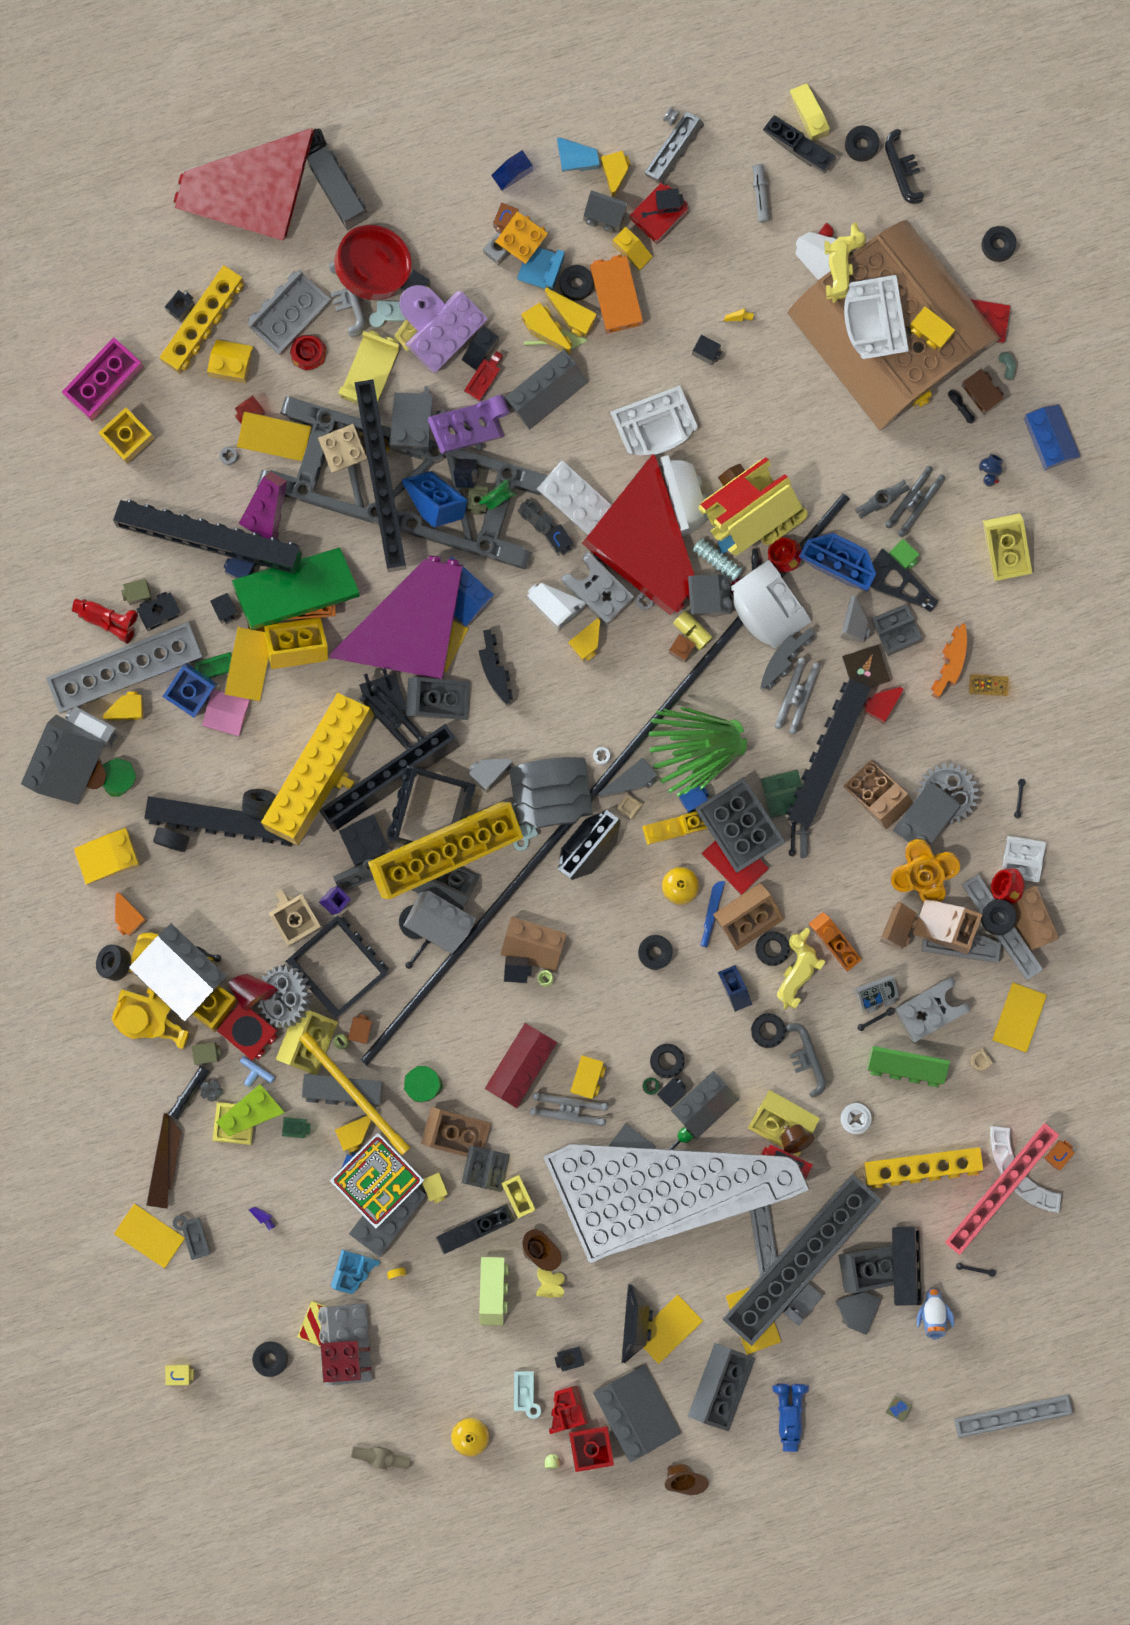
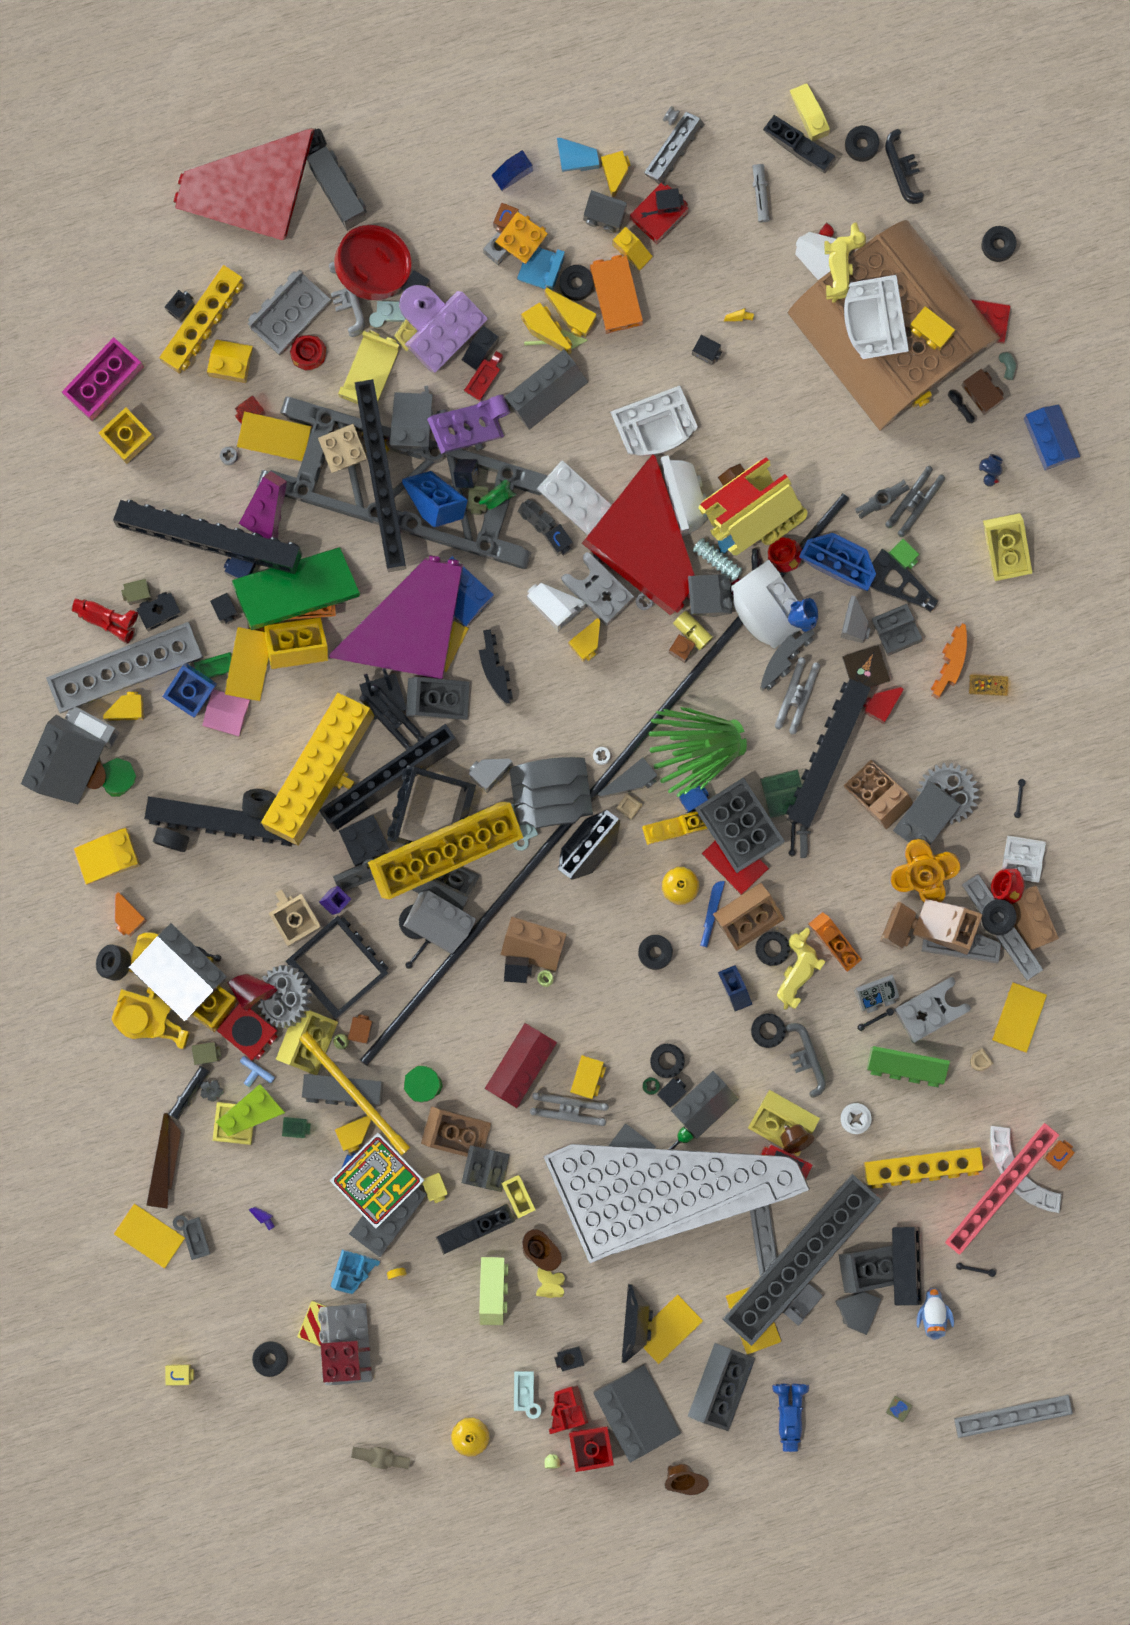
(804, 614): none -> blue helmet

